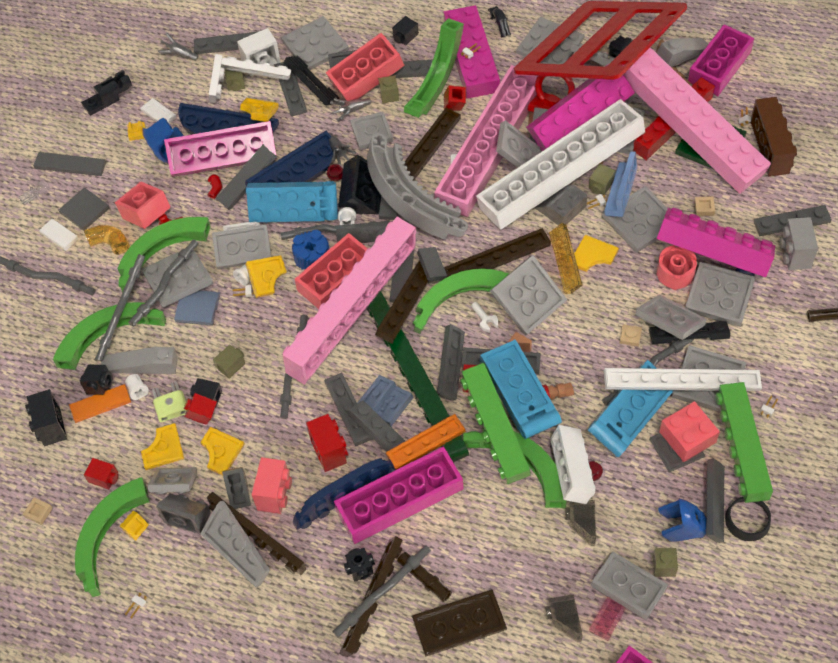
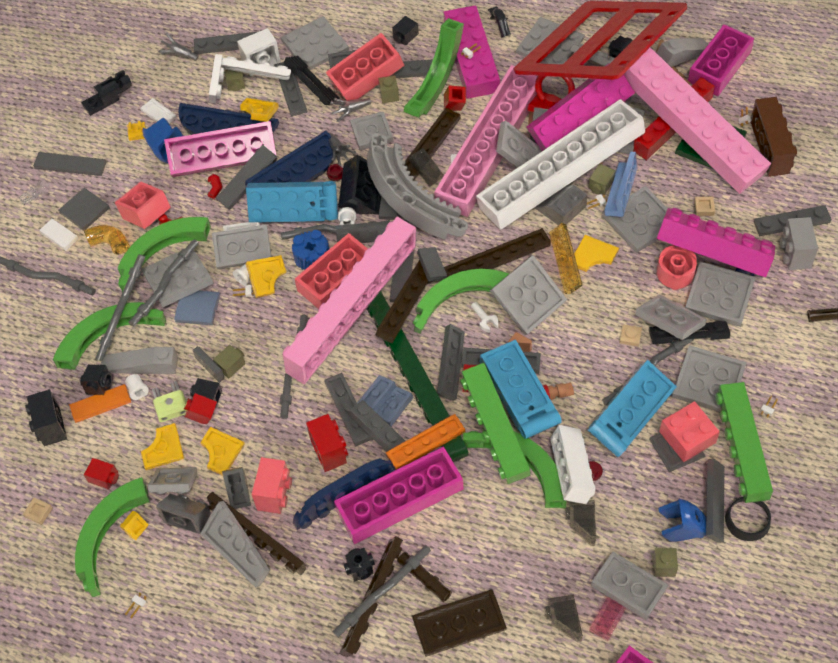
(208, 364): none -> dark grey tile
(426, 167): none -> clear smoke tile
(679, 379): white tile -> none

